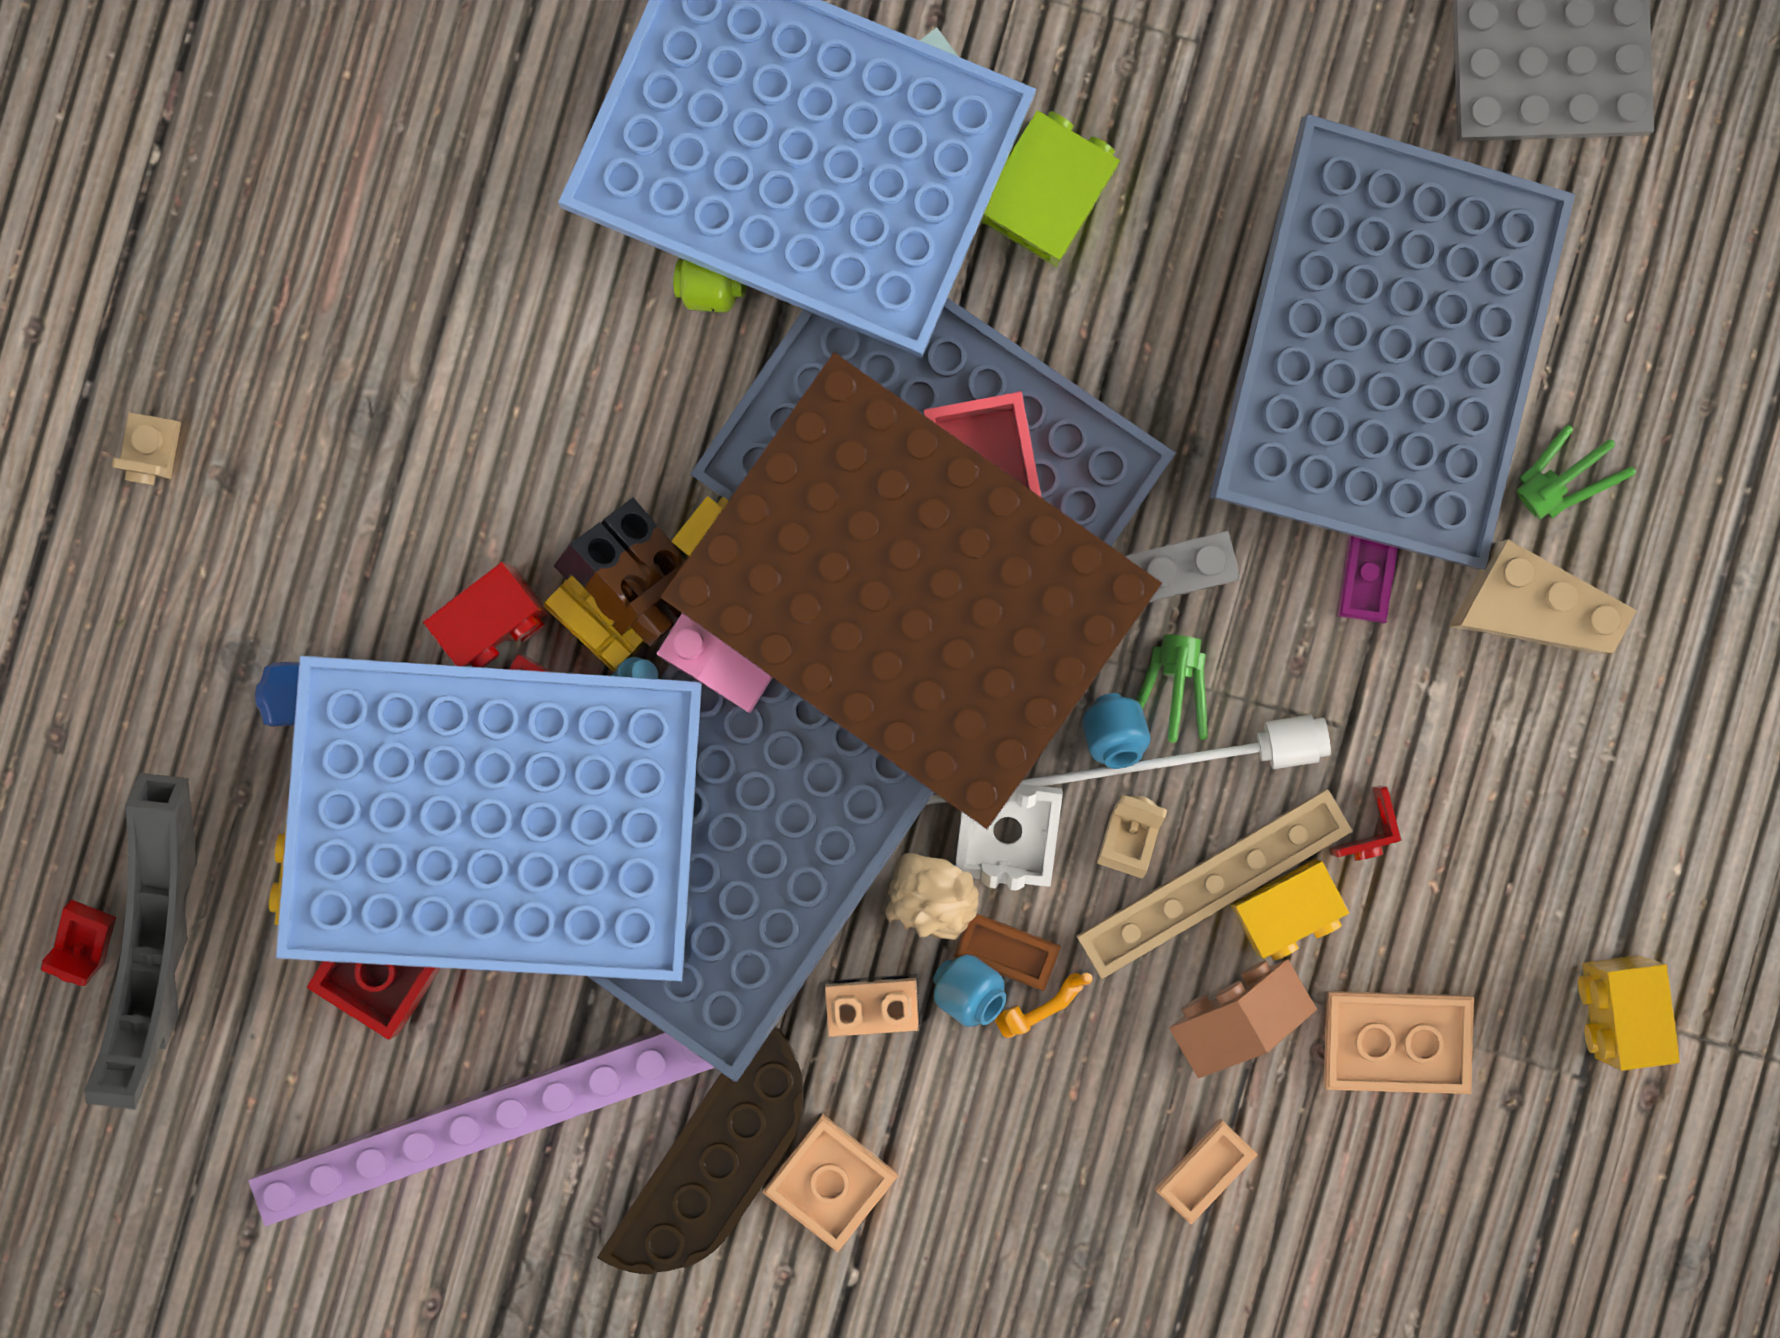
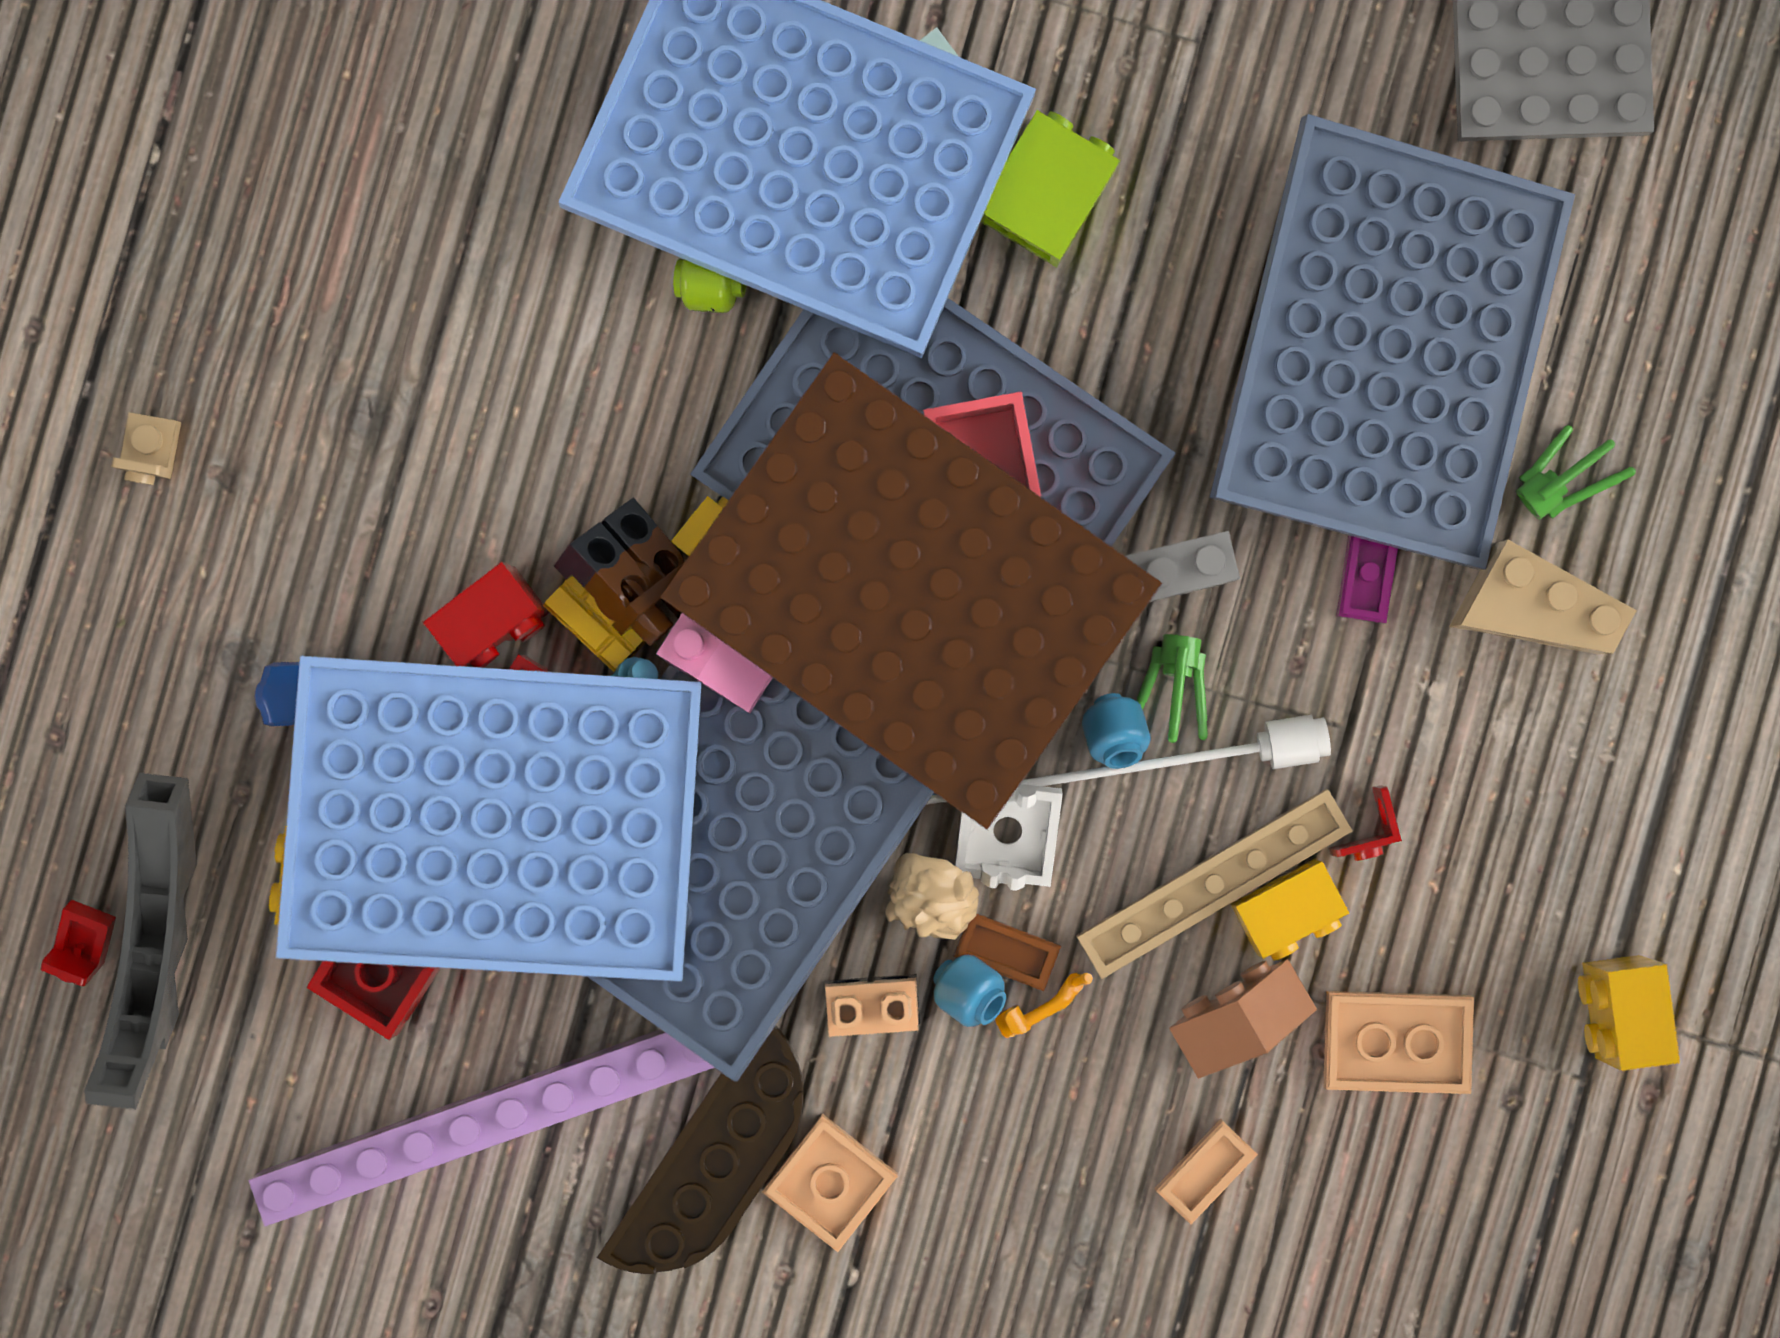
(1131, 835): tan bracket -> none

